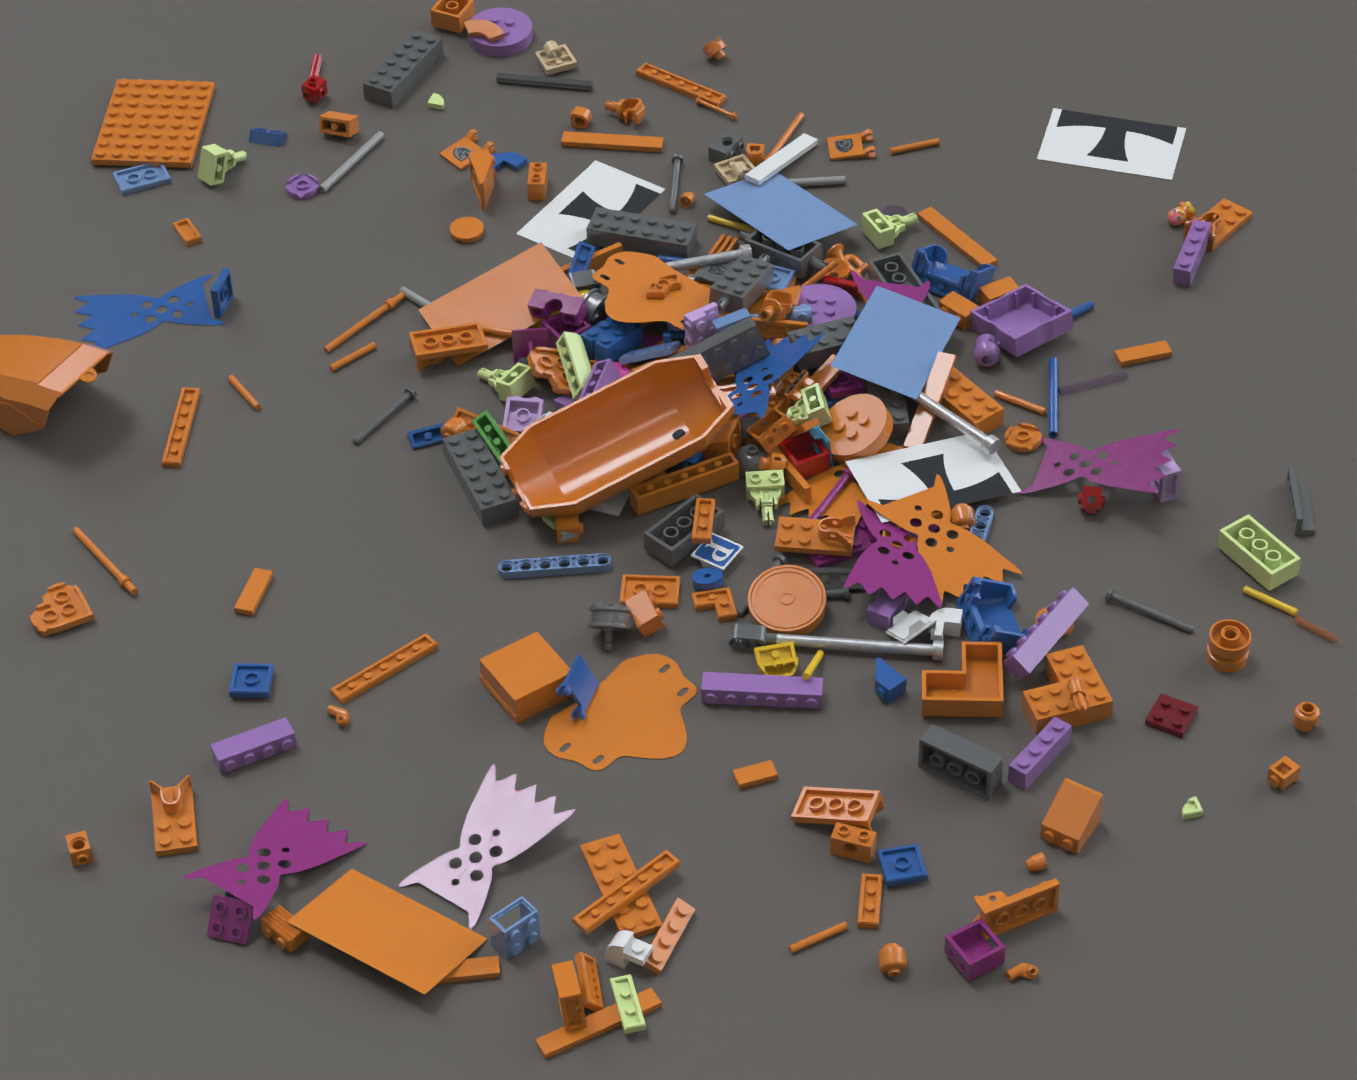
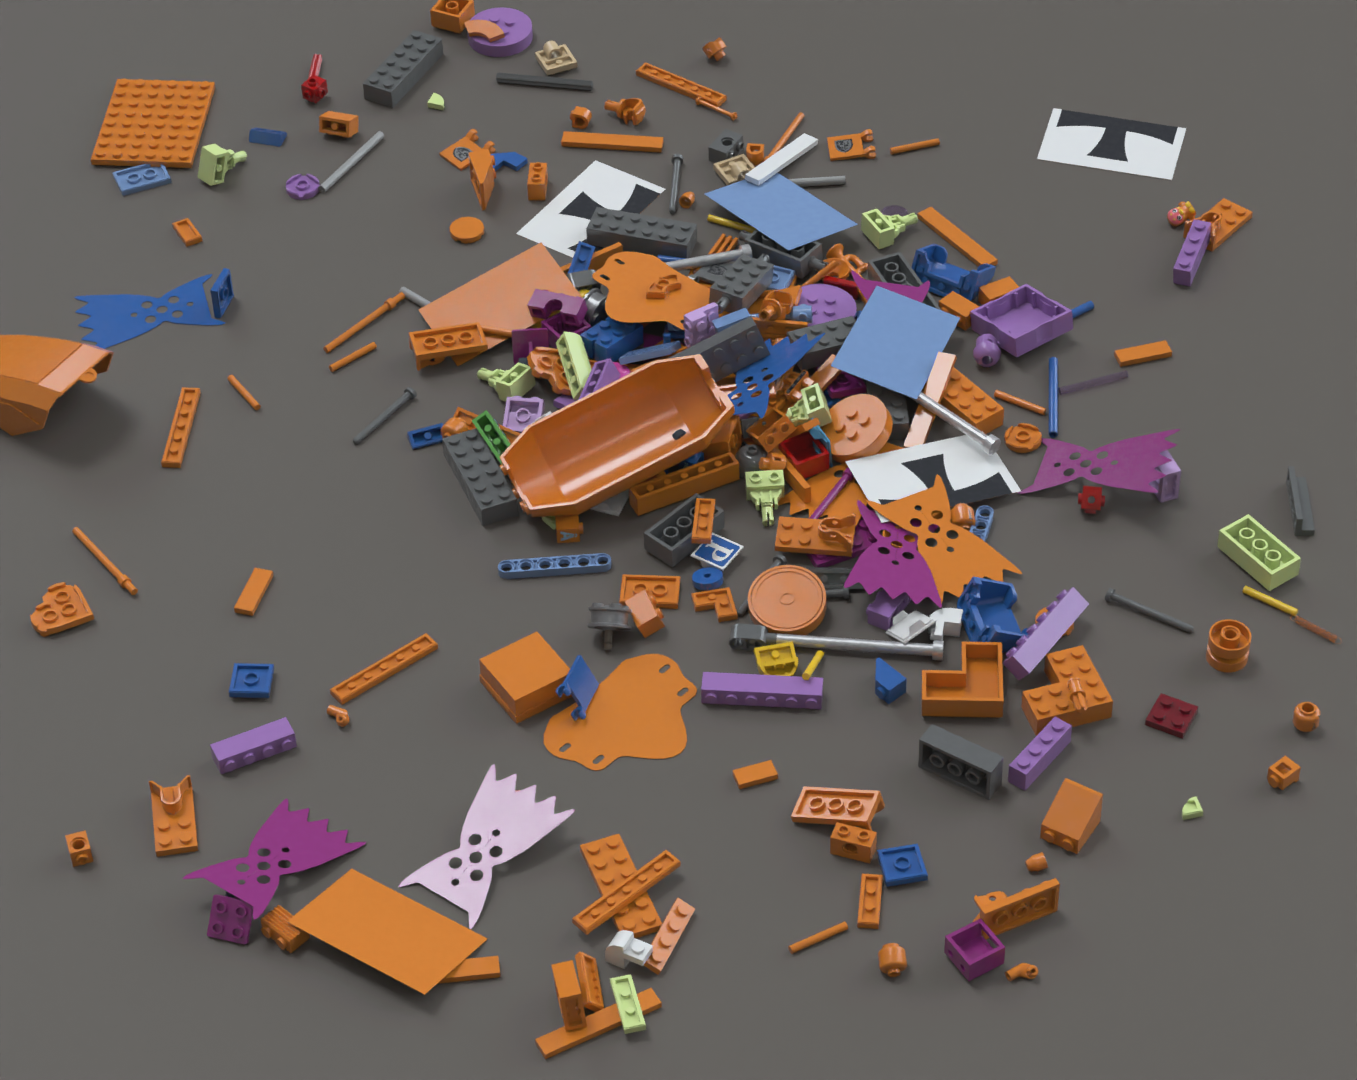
(518, 936): medium blue piece -> none

